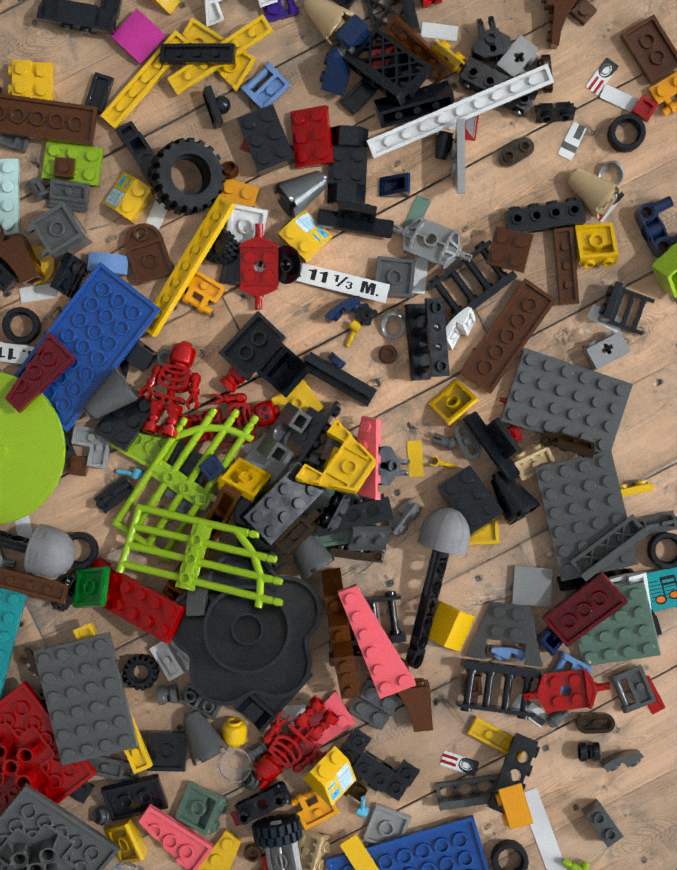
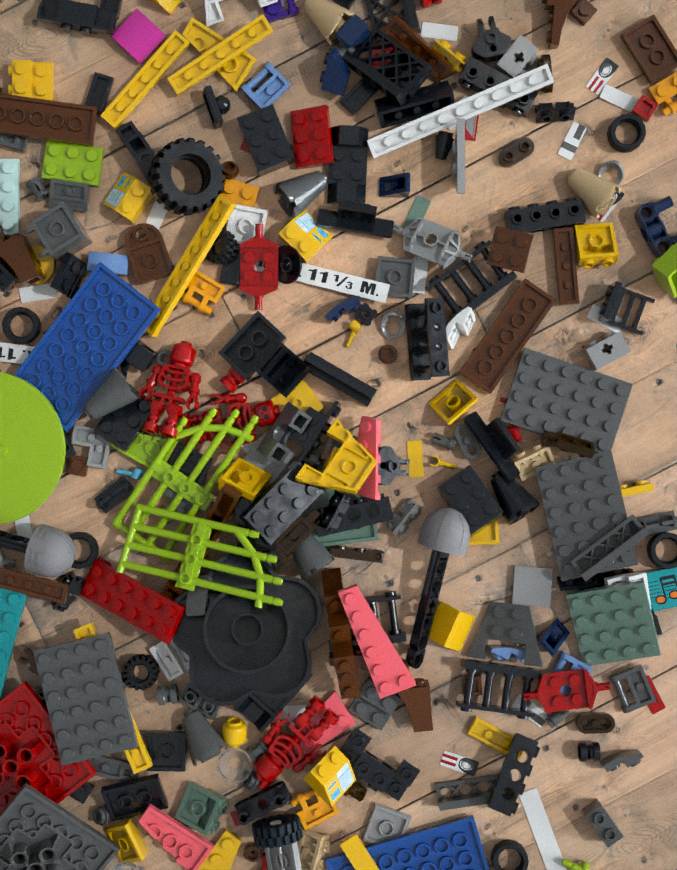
(45, 367): dark red wing -> none
(64, 168): reddish brown plate -> none
(91, 587): green plate -> none
(198, 54): black tile -> none
(212, 467): dark blue tile -> none
(336, 360): dark blue tile -> none
(362, 809): medium azure hand -> none
(368, 538): dark grey plate -> none
(514, 806): light orange brick -> none
(584, 609): dark red tile -> none

